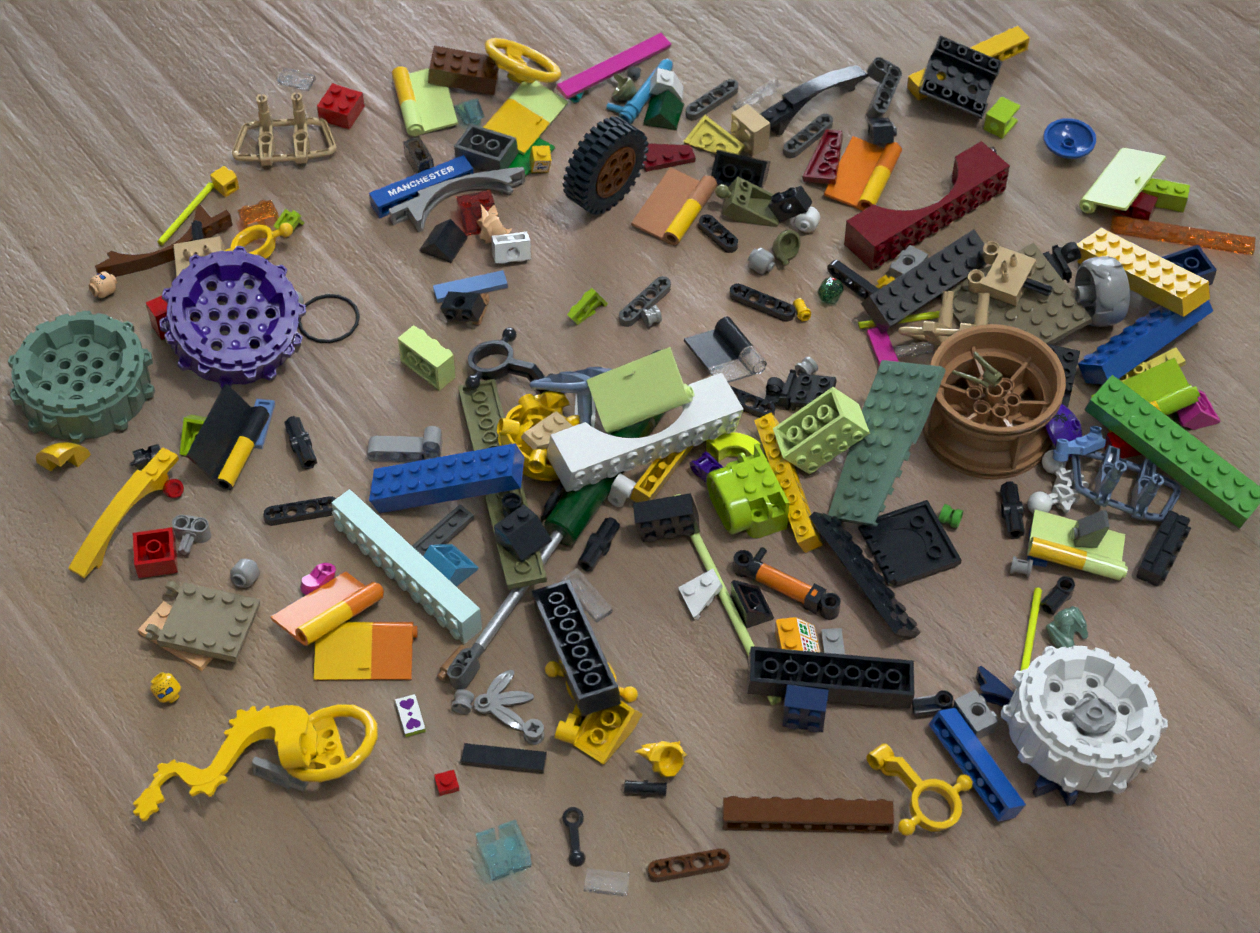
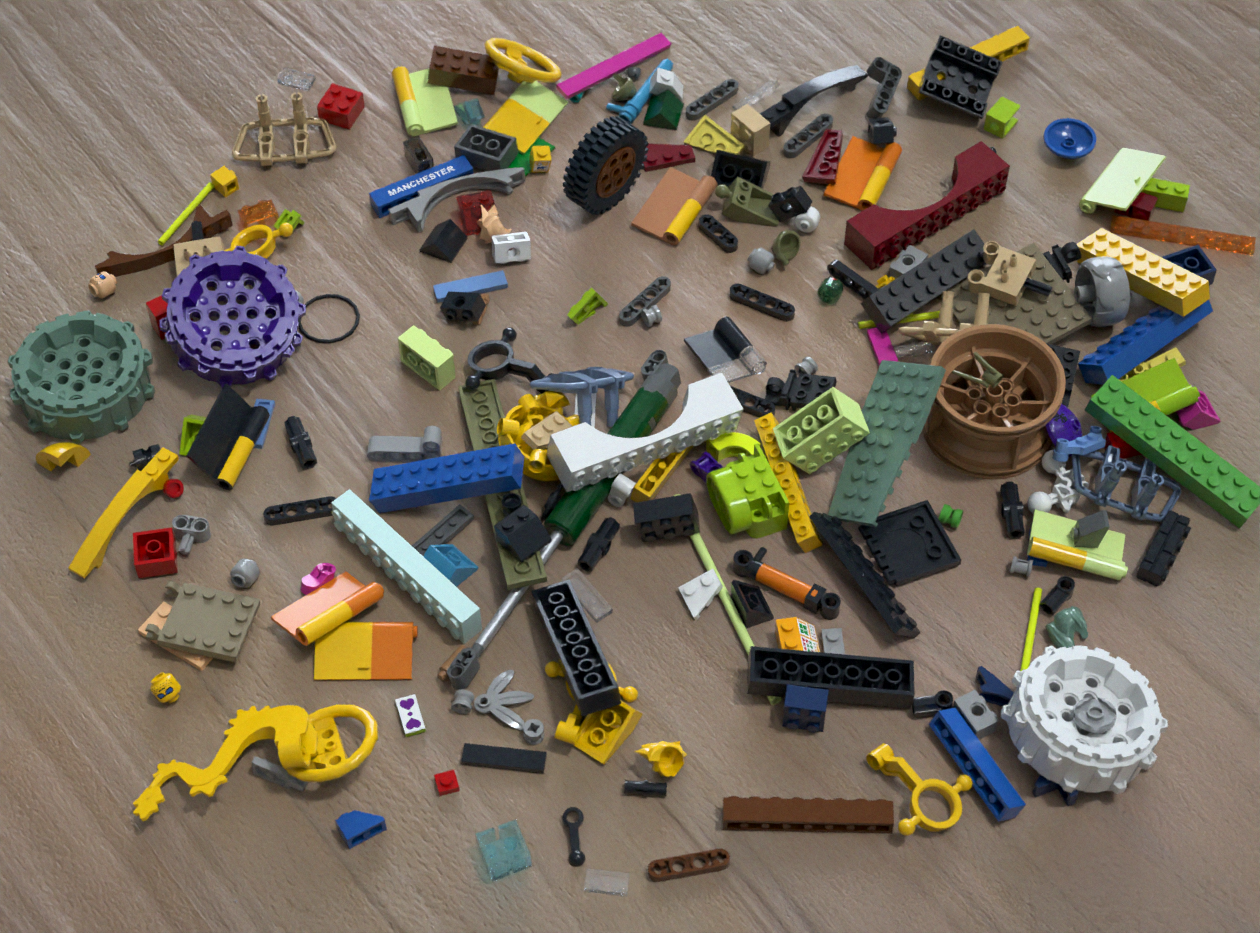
(359, 827): none -> blue slope
(648, 392): yellowish green door -> none
(804, 313): yellow pin -> none

